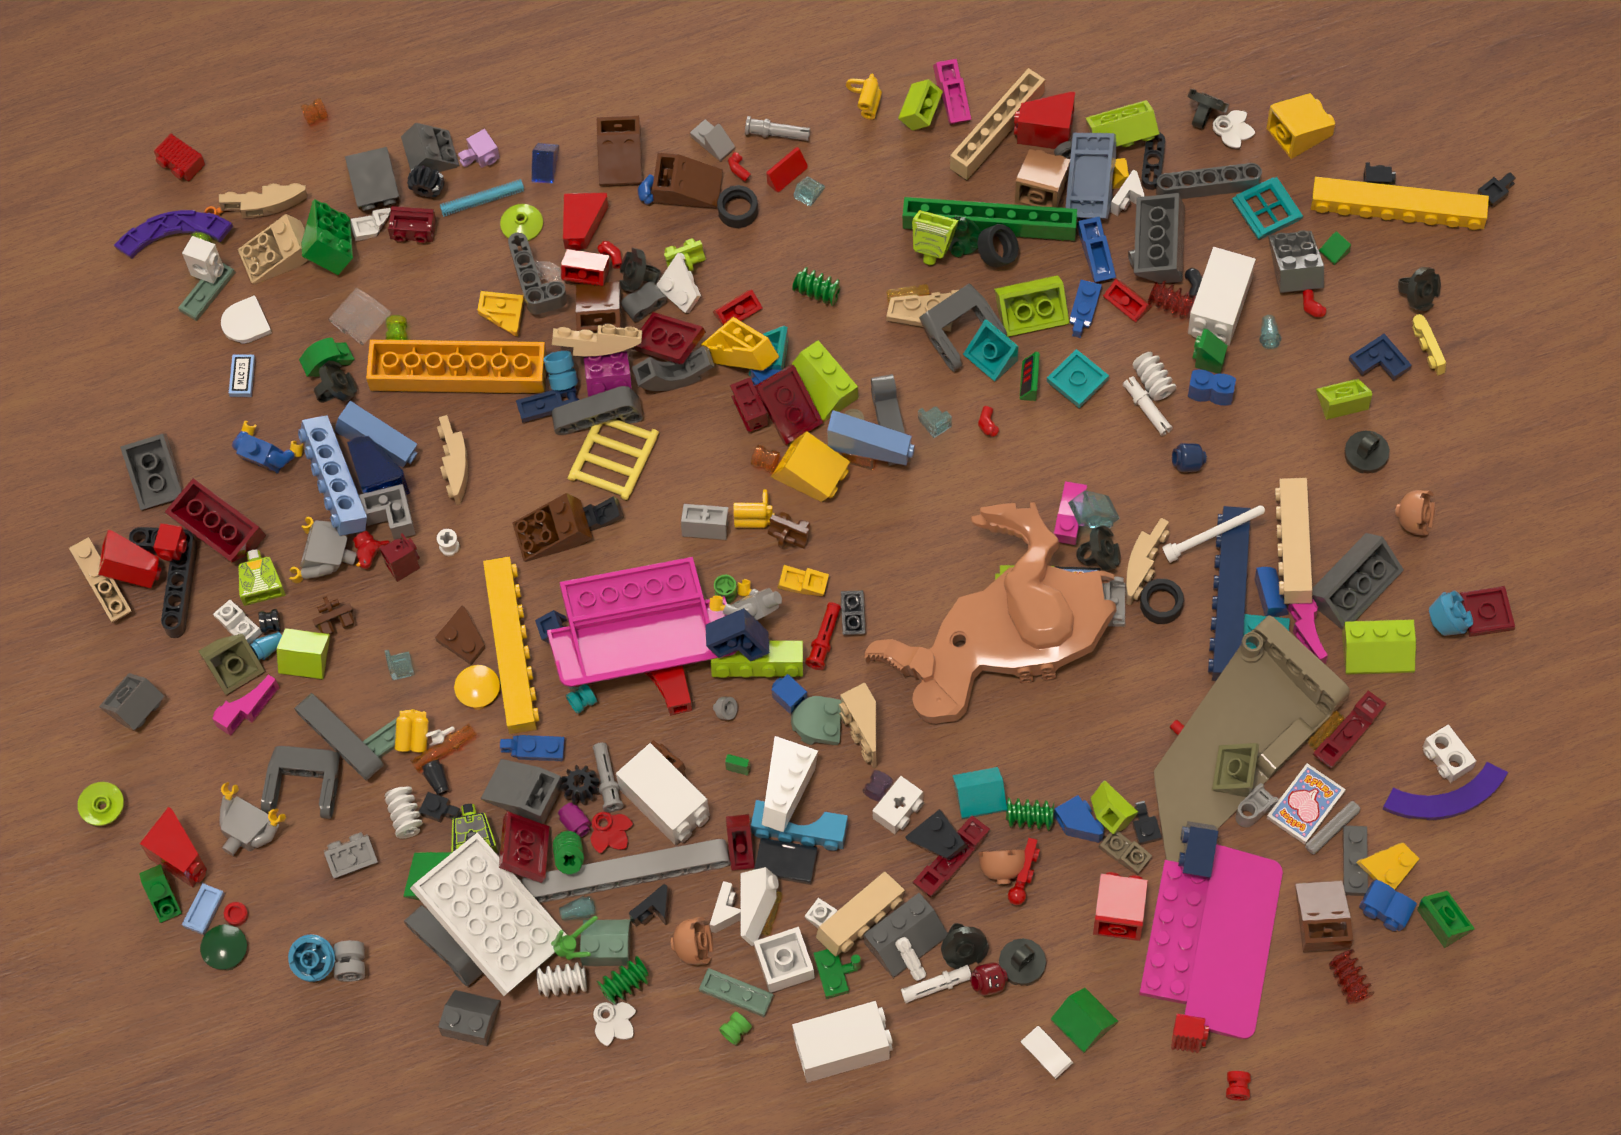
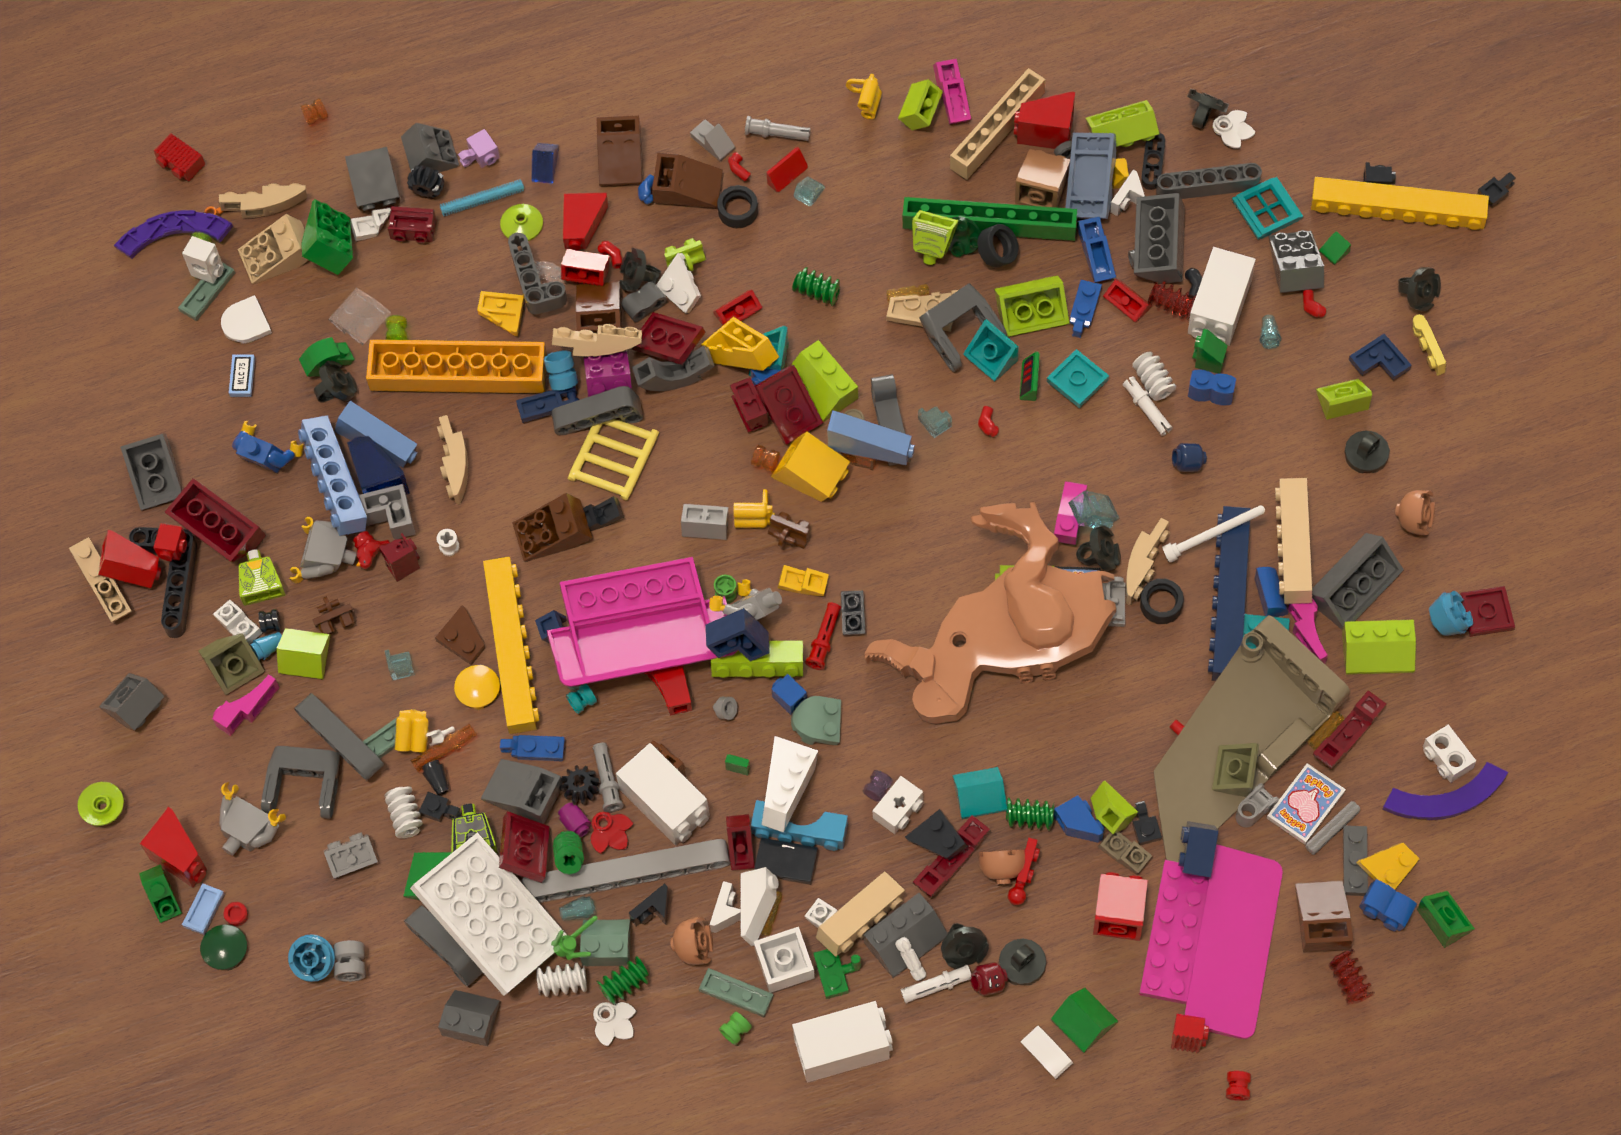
(859, 711): tan slope -> none
(1299, 124): yellow slope -> none

